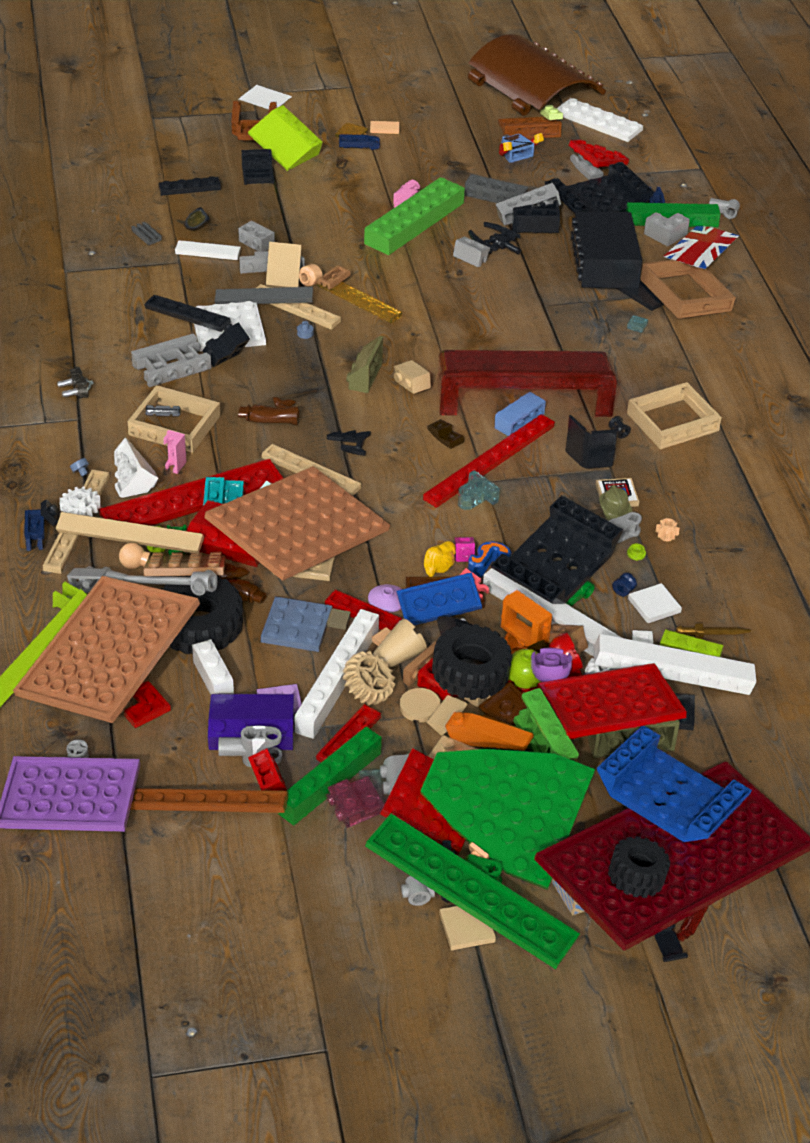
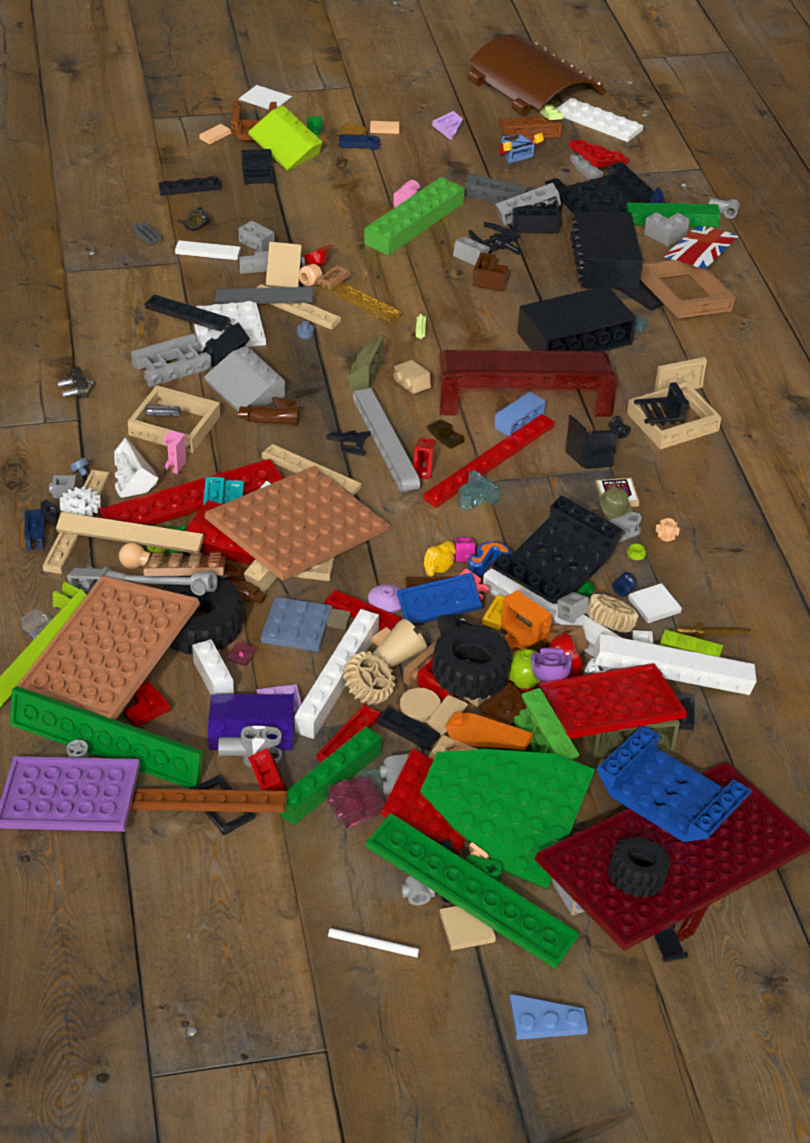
(34, 623): none -> clear brick
(61, 484): none -> light grey brick
(106, 737): none -> green plate
(215, 134): none -> light nougat tile
(229, 827): none -> black window
(241, 654): none -> clear pink plate
(245, 379): none -> light grey slope
(259, 576): none -> tan slope
(314, 124): none -> green tile
(317, 256): none -> red piece
(373, 942): none -> white bar
(386, 440): none -> light grey beam
(408, 728): none -> black tile
(421, 326): none -> yellowish green axle
(424, 452): none -> red torso
(448, 124): none -> lavender wing
(488, 274): none -> reddish brown brick
(493, 615): none -> yellow plate
(545, 1019): none -> medium blue wing
(572, 606): none -> light grey brick
(577, 322): none -> black brick
(612, 613): none -> tan gear
(674, 406): none -> black plate
(682, 372): none -> tan tile

